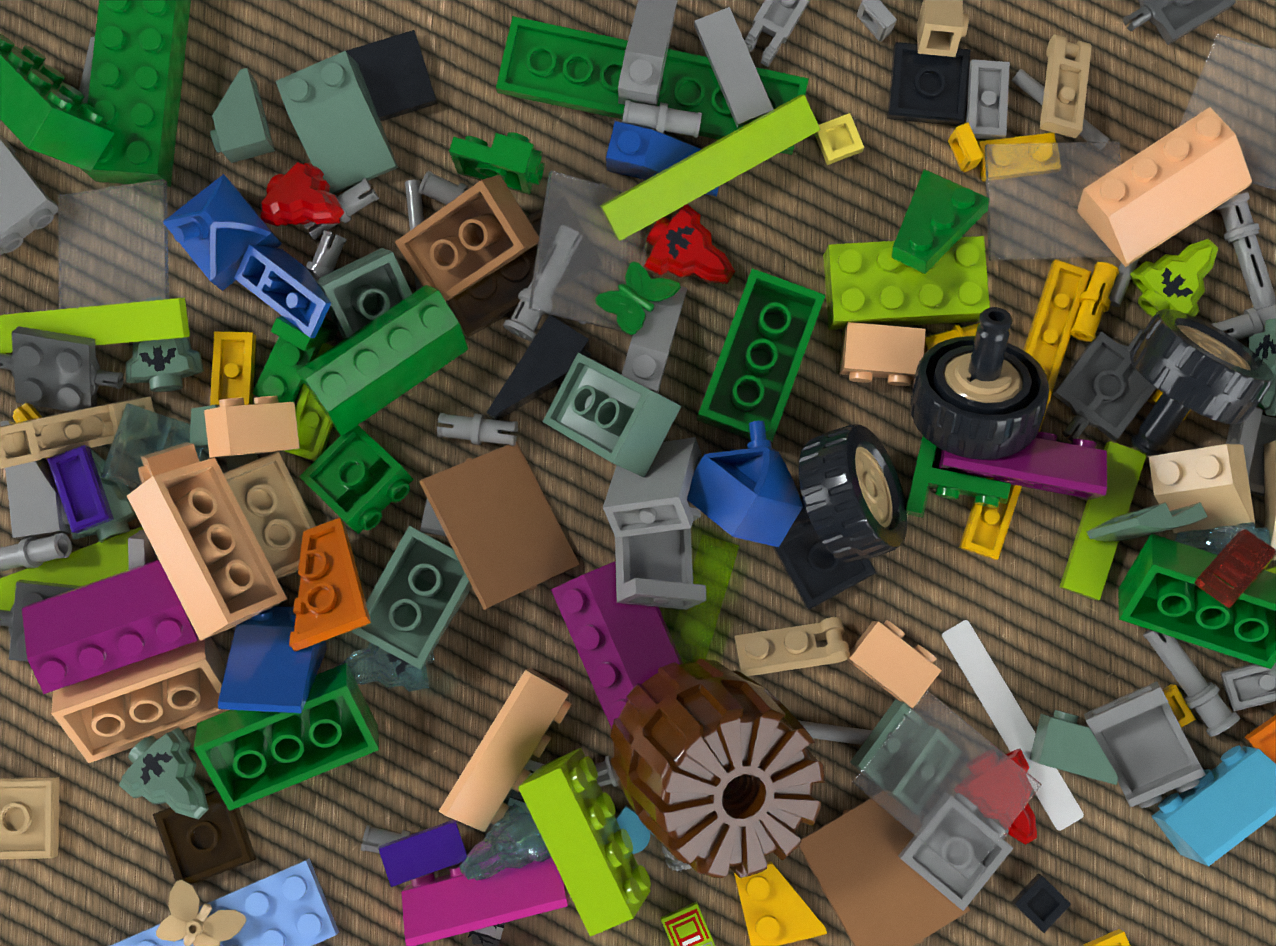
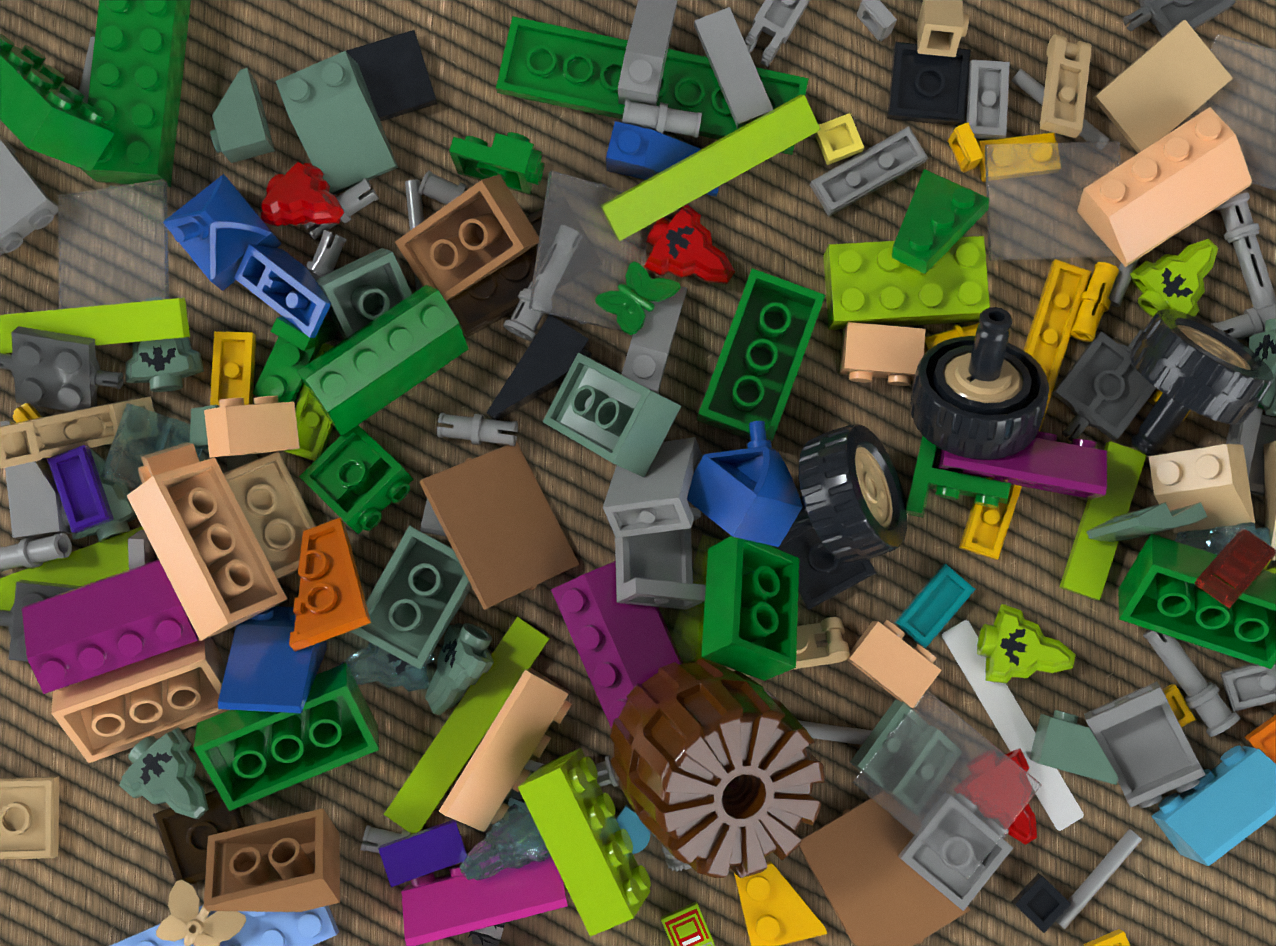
(275, 866): none -> medium nougat slope
(458, 665): none -> sand green rock
(465, 728): none -> lime tile
(751, 608): none -> green brick
(868, 171): none -> light grey tile
(934, 606): none -> teal tile
(1019, 648): none -> lime rock
(1099, 877): none -> light grey bar
(1162, 87): none -> tan tile

